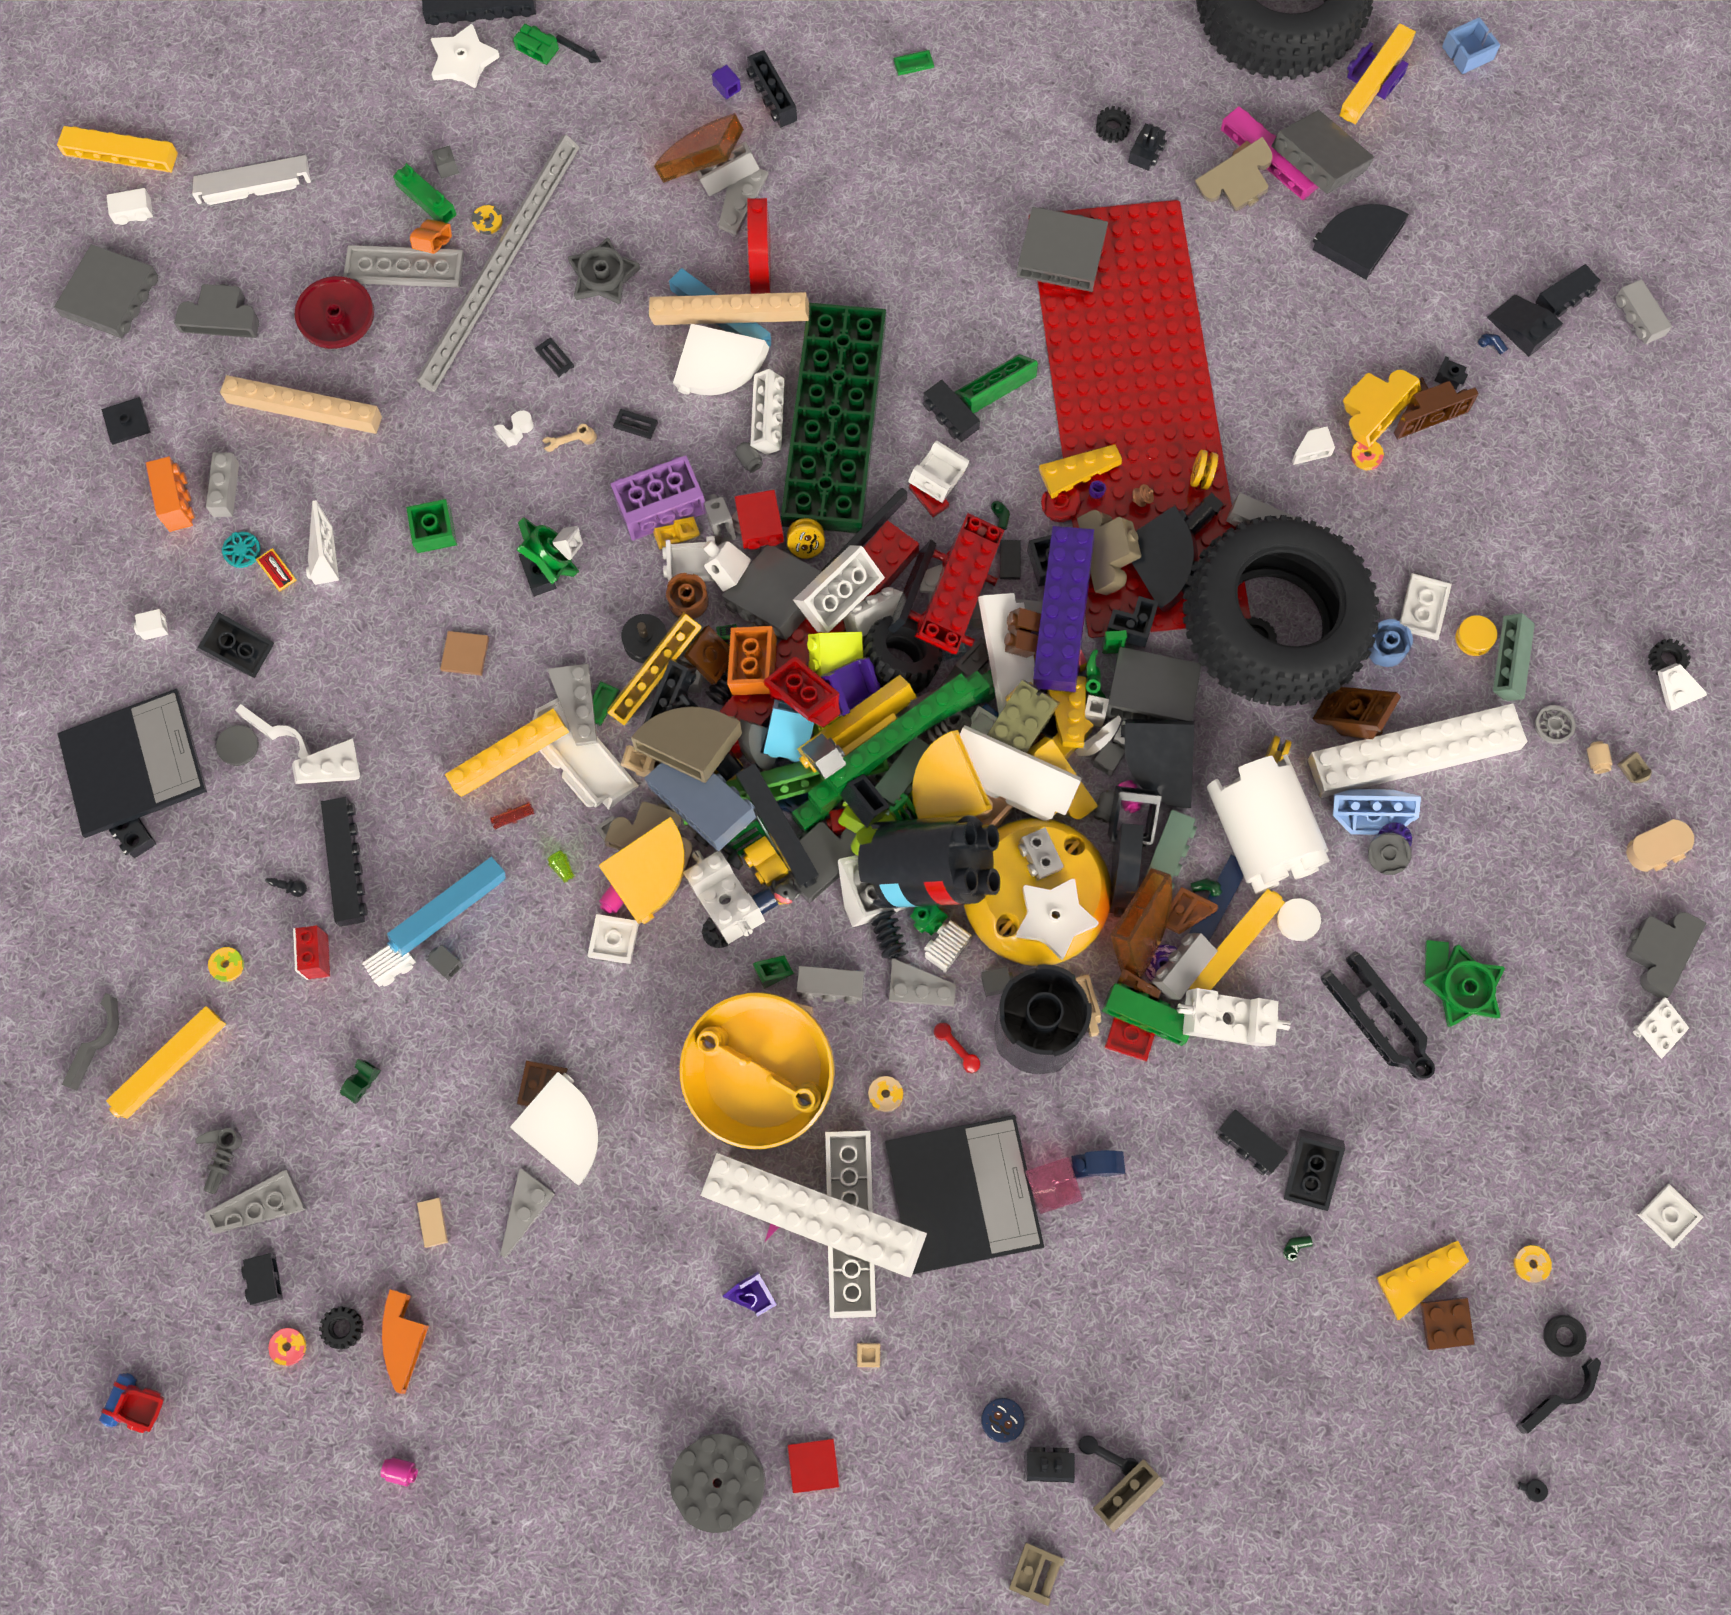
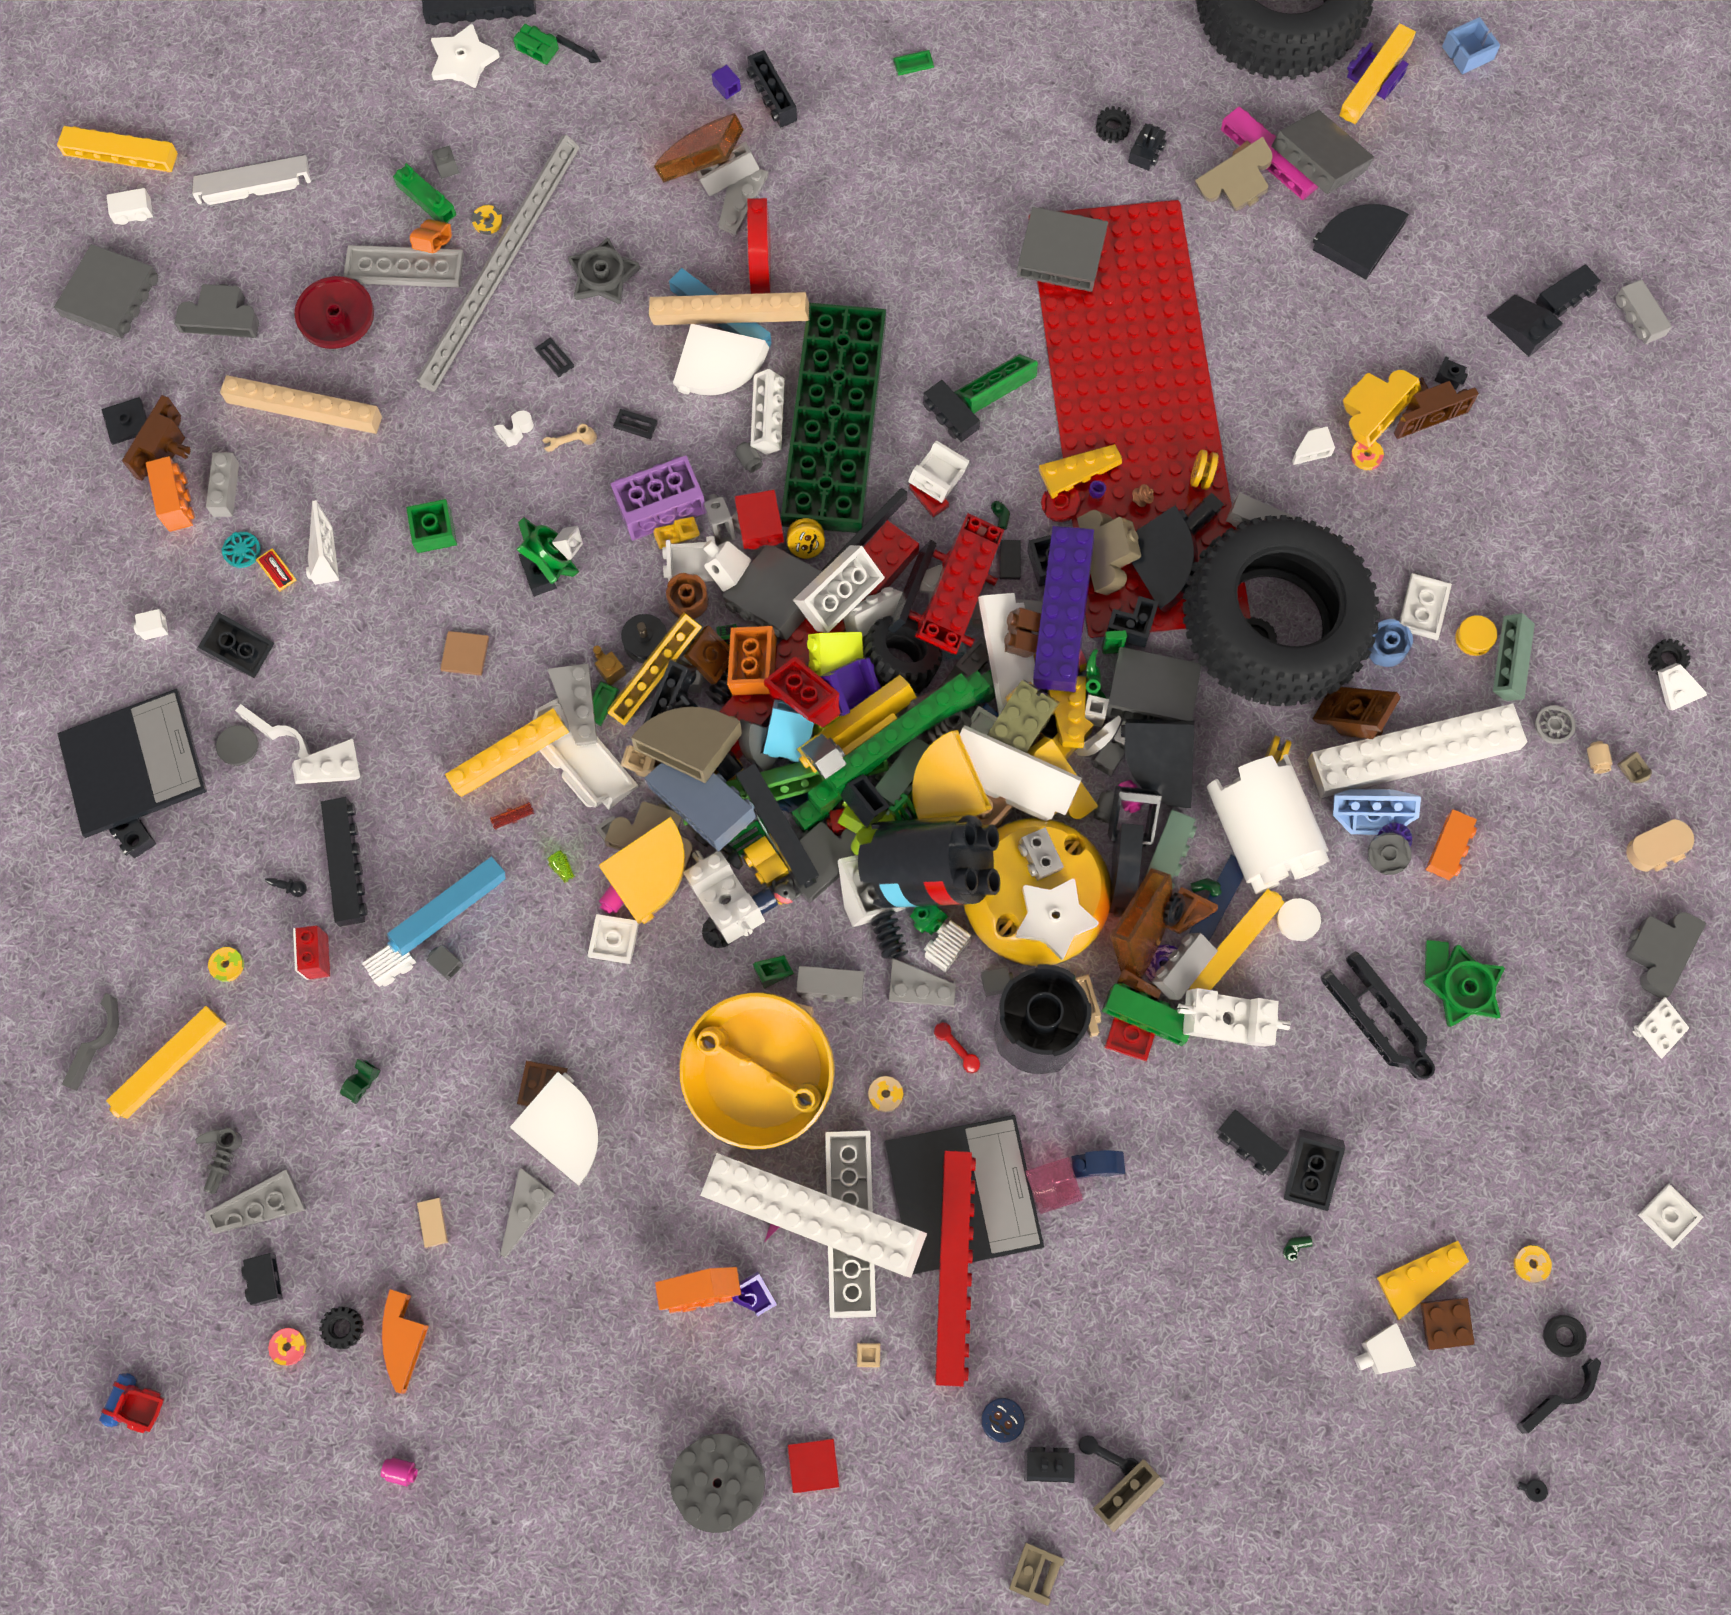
(156, 439): none -> reddish brown brick
(608, 666): none -> pearl gold brick
(698, 1289): none -> orange brick
(953, 1269): none -> red brick
(1174, 909): none -> black gear
(1385, 1352): none -> white torso
(1452, 845): none -> orange brick
(1493, 340): dark blue arm -> none

